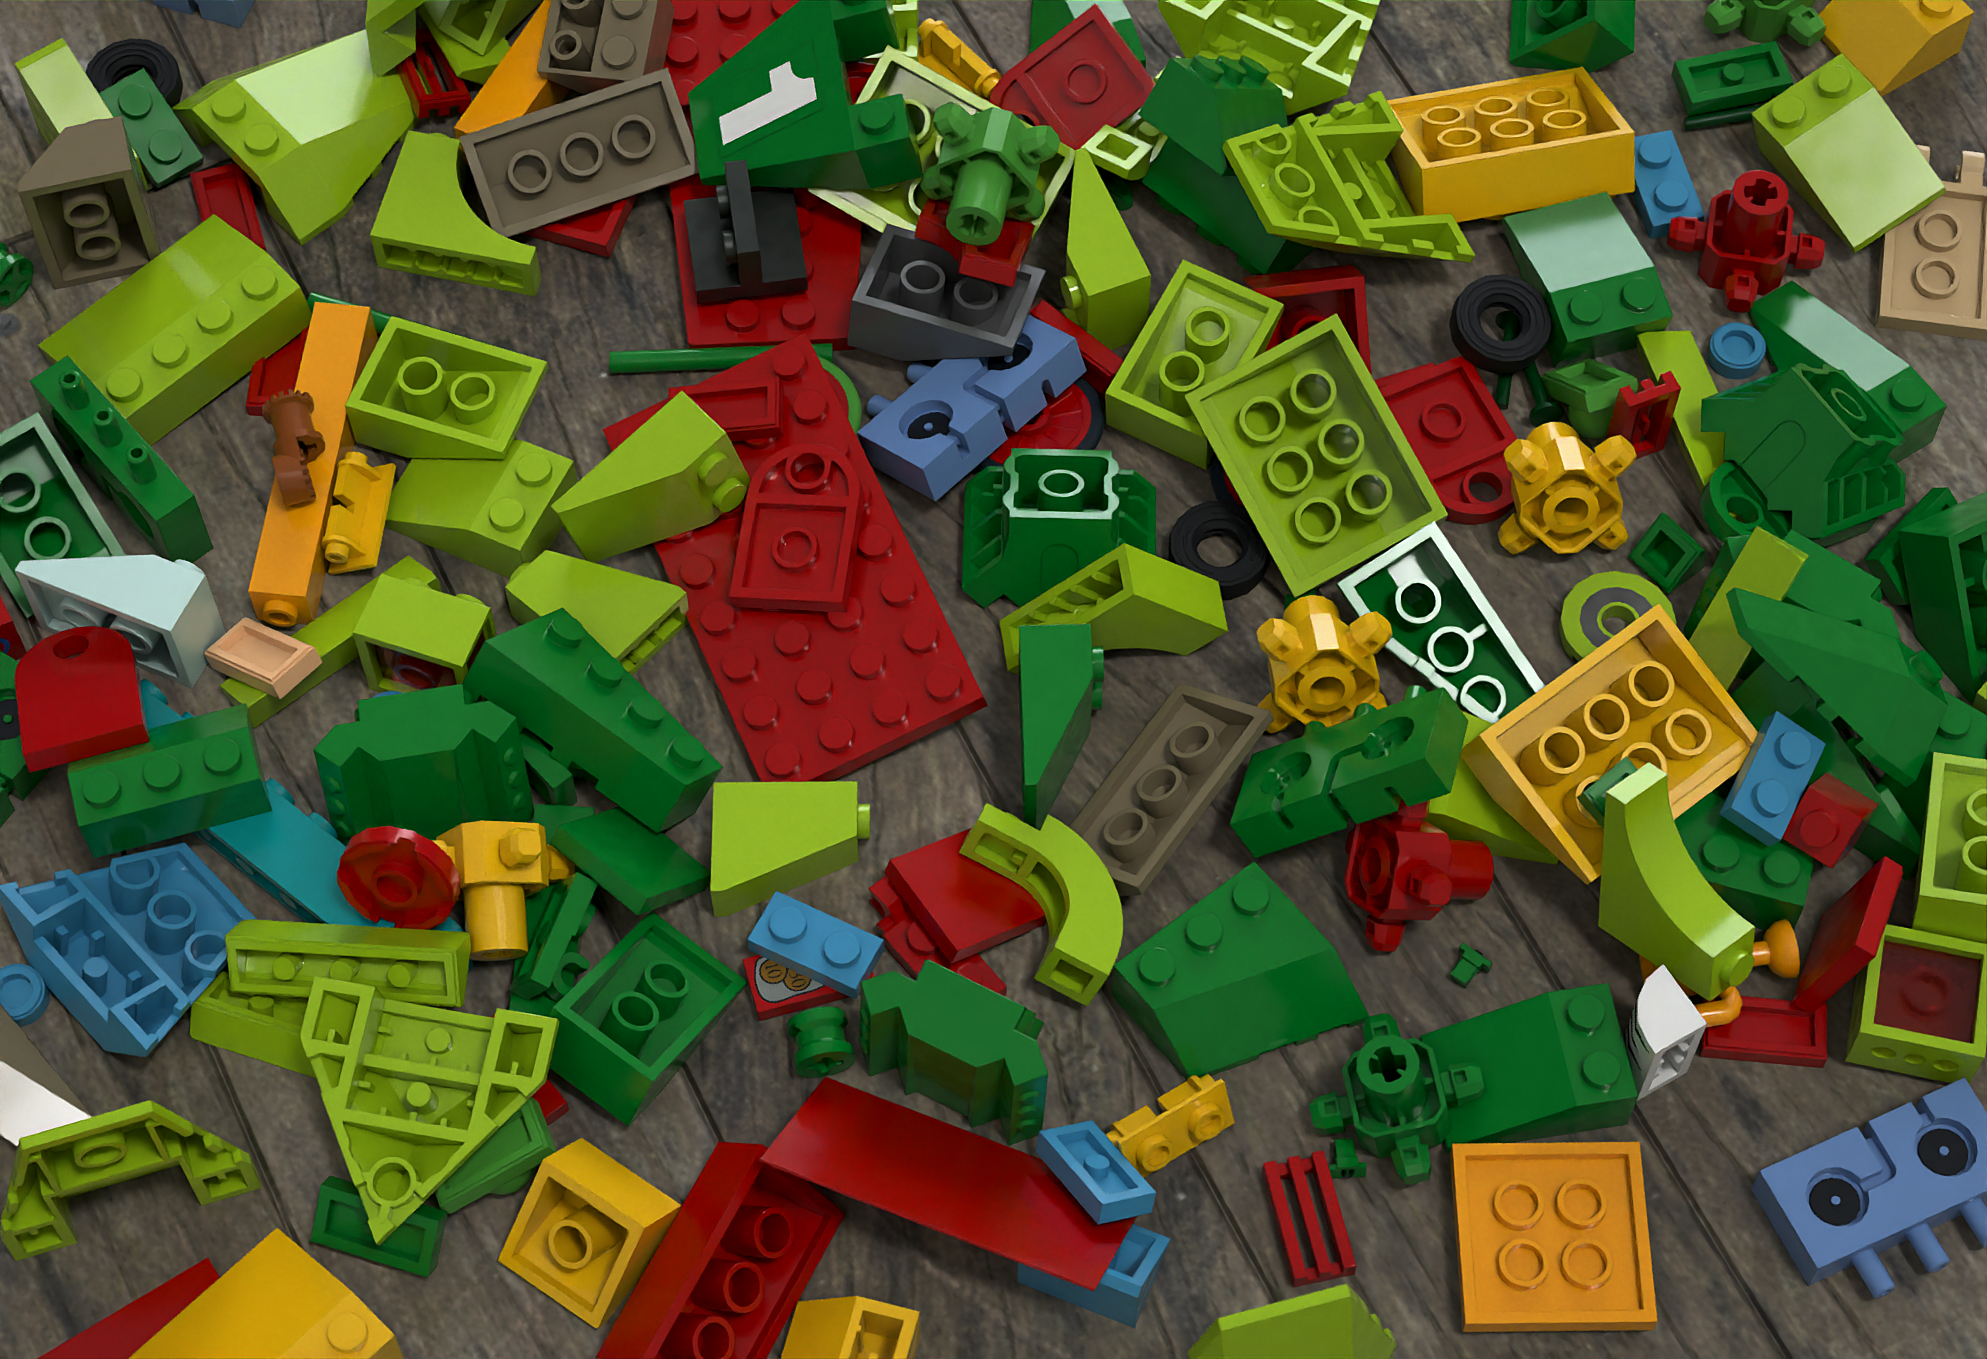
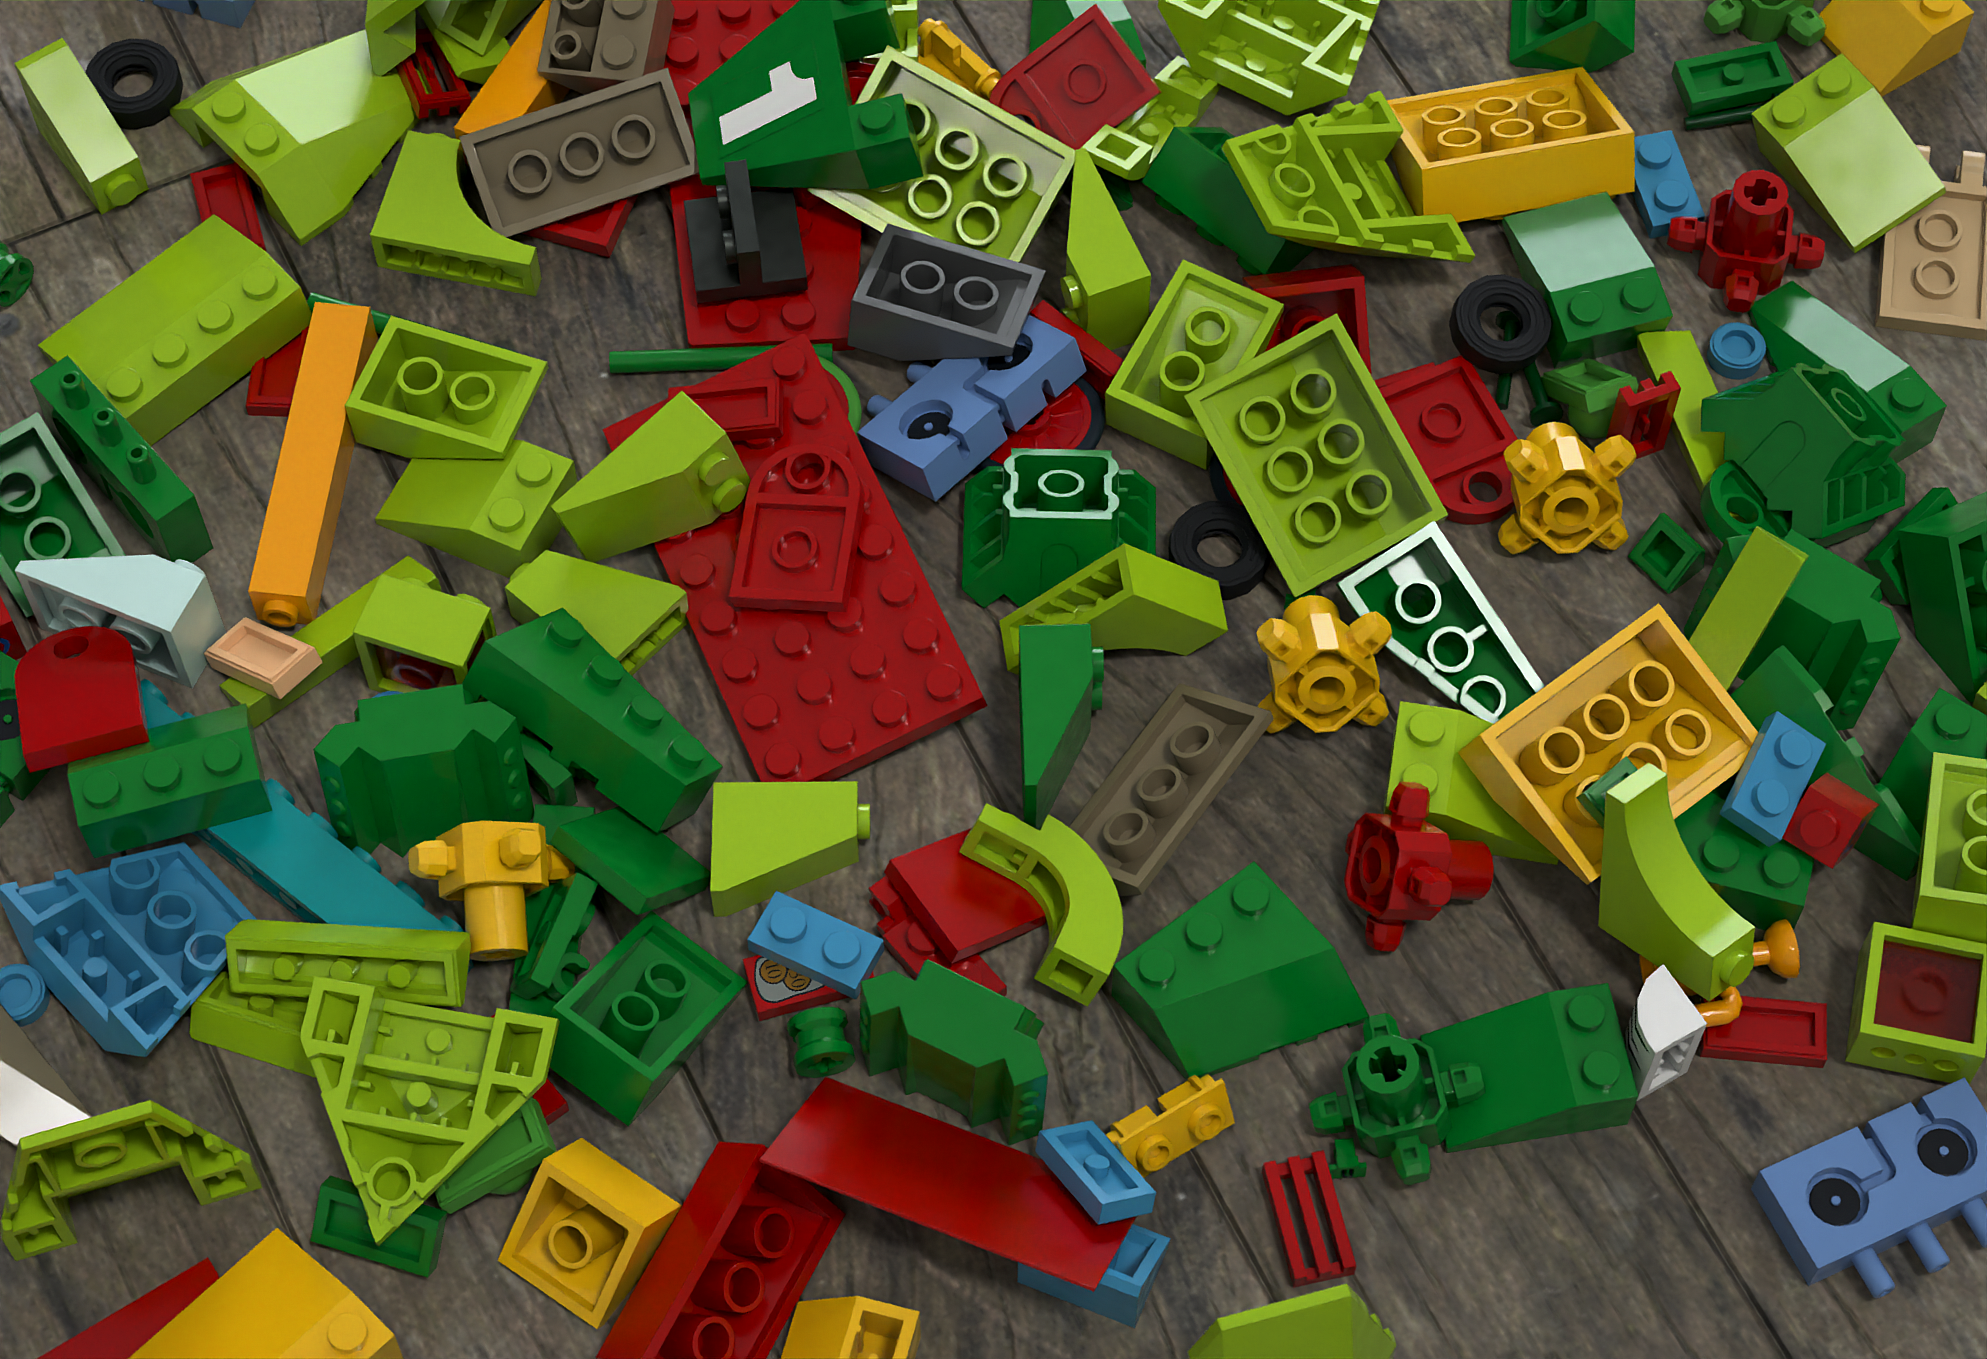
(90, 205): dark tan slope -> none
(152, 129): green plate -> none
(294, 444): dark orange connector -> none
(358, 524): yellow hinge -> none
(398, 878): red tile -> none
(987, 168): bright green piece -> none
(991, 262): red tile -> none
(1211, 101): green slope -> none
(1350, 771): green piece -> none
(1469, 965): green piece -> none
(1552, 1237): light orange plate -> none
(1600, 598): lime tile -> none
(1848, 935): red tile -> none
(1851, 673): green wedge -> none

